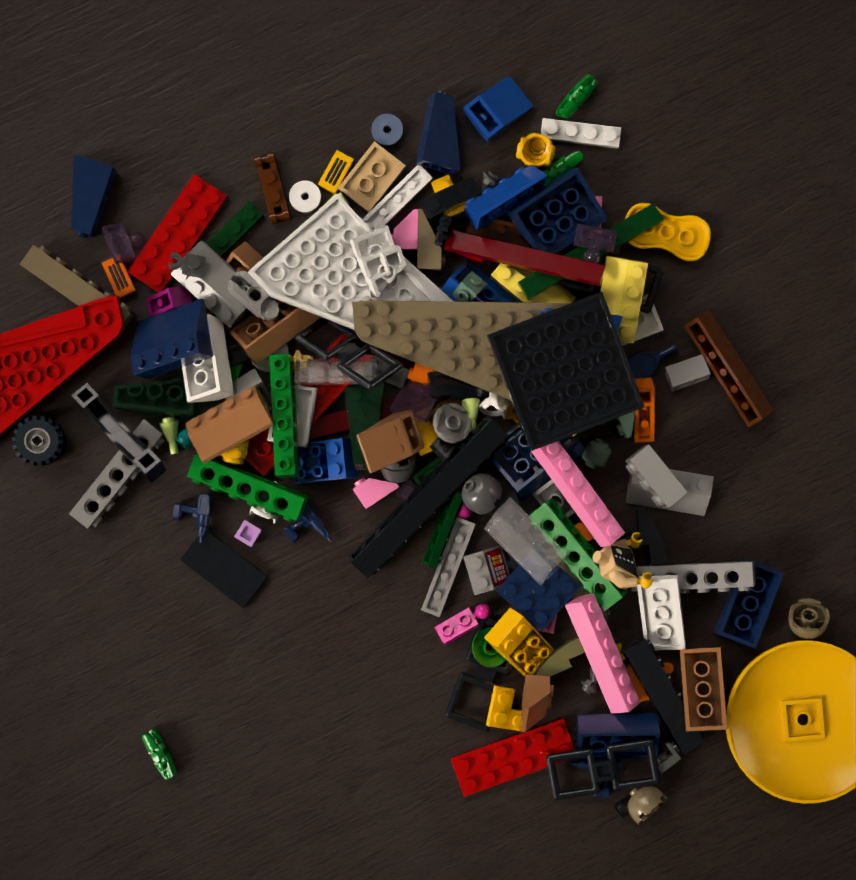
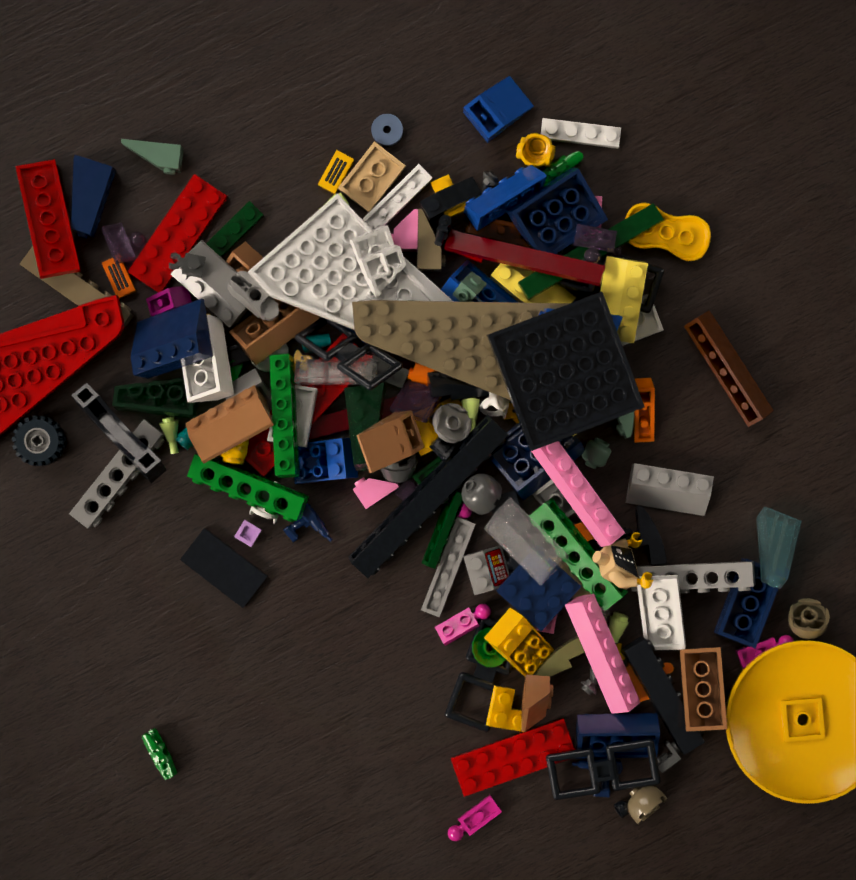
(47, 219): none -> red plate
(161, 155): none -> sand green slope
(201, 512): dark blue piece -> none
(272, 188): reddish brown plate -> none
(311, 203): white piece -> none
(320, 340): none -> teal cone
(439, 135): dark blue slope -> none
(475, 818): none -> dark pink plate
(576, 96): green hinge -> none
(617, 625): none -> yellowish green cone
(645, 363): dark blue piece -> none
(655, 477): light grey brick -> none
(687, 373): light grey hinge -> none
(748, 653): none -> dark pink plate
(776, 545): none -> clear light blue slope

